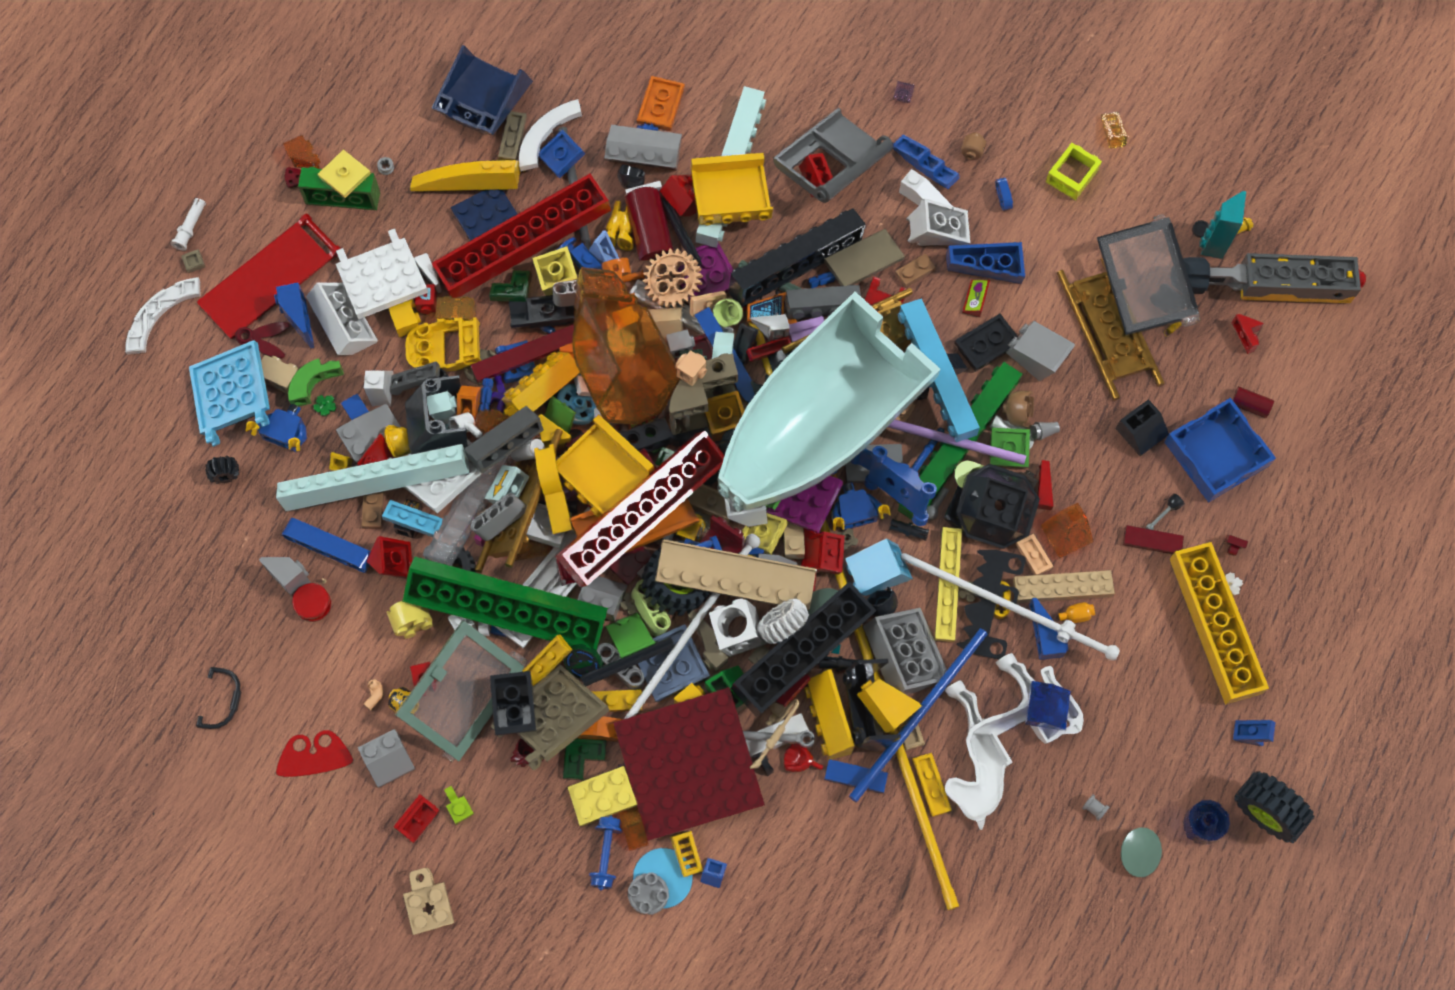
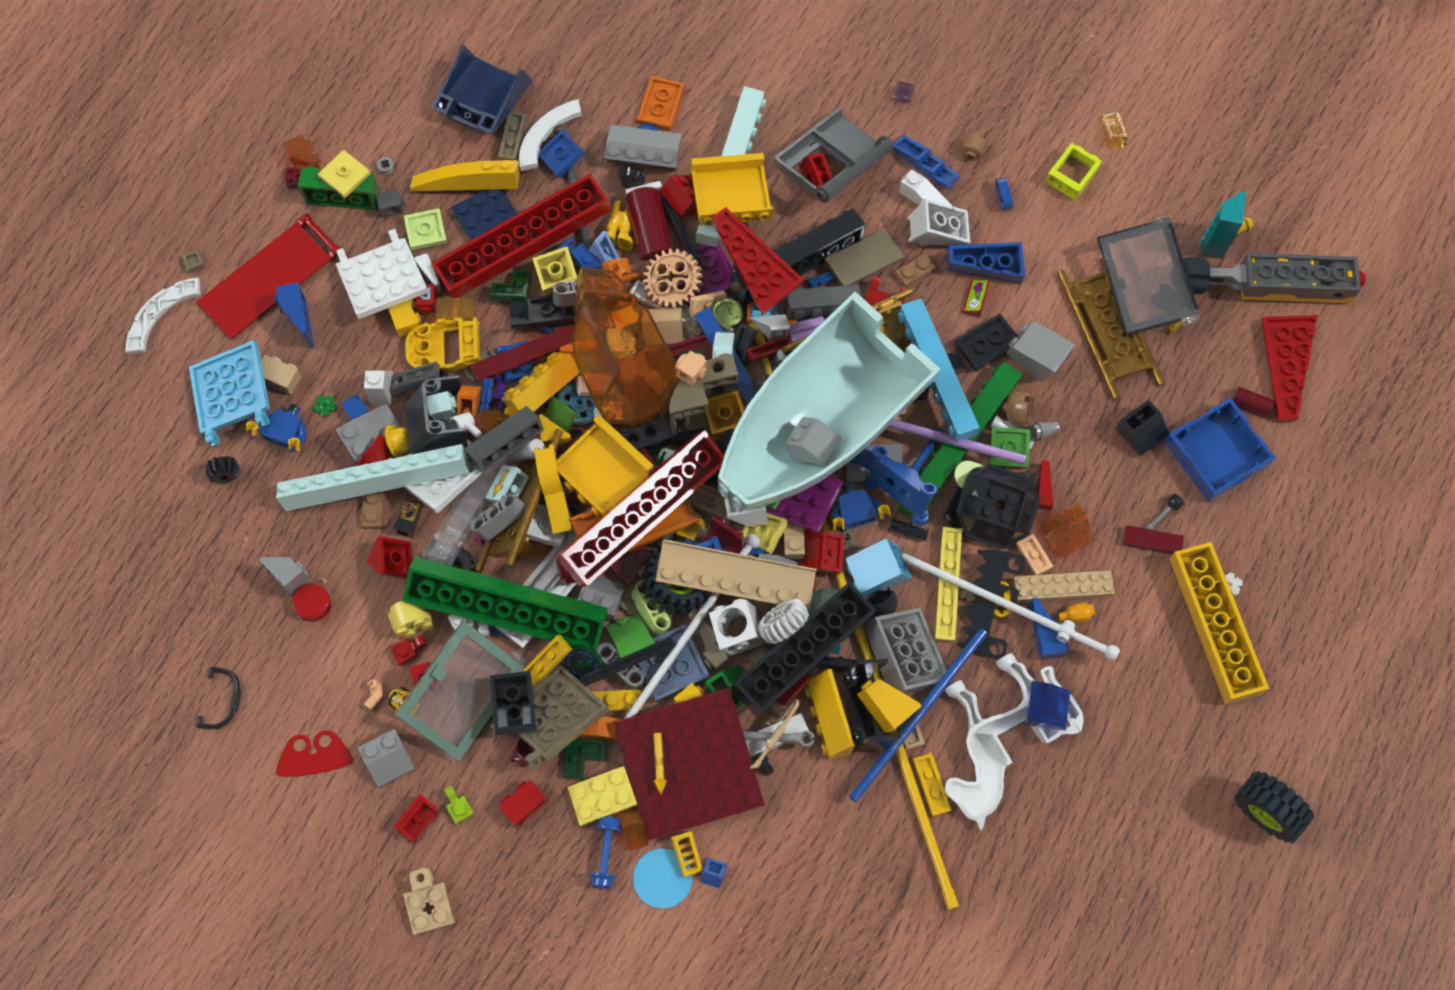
(185, 231): white pin -> none
(263, 332): dark red plant -> none
(308, 377): bright green arch -> none
(327, 544): blue beam -> none
(339, 318): white slope -> none
(339, 462): yellow slope -> none
(390, 203): none -> dark grey brick
(405, 650): none -> red plate
(412, 518): medium azure plate -> none
(425, 229): none -> yellowish green plate
(522, 803): none -> red brick
(648, 893): light grey dish -> none
(660, 781): none -> yellow piece
(679, 342): light grey brick -> none
(691, 330): none -> dark tan plant
(762, 270): none -> red wing
(799, 759): red piece -> none
(812, 441): none -> light grey slope
(851, 775): blue tile -> none
(932, 509): light grey bar -> none
(1095, 807): light grey bush -> none
(1141, 852): sand green shield -> none
(1198, 830): clear blue brick -> none
(1199, 228): black piece -> none
(1235, 543): dark red tile -> none
(1246, 329): red slope -> none
(1254, 731): blue slope -> none
(1288, 355): none -> red wing

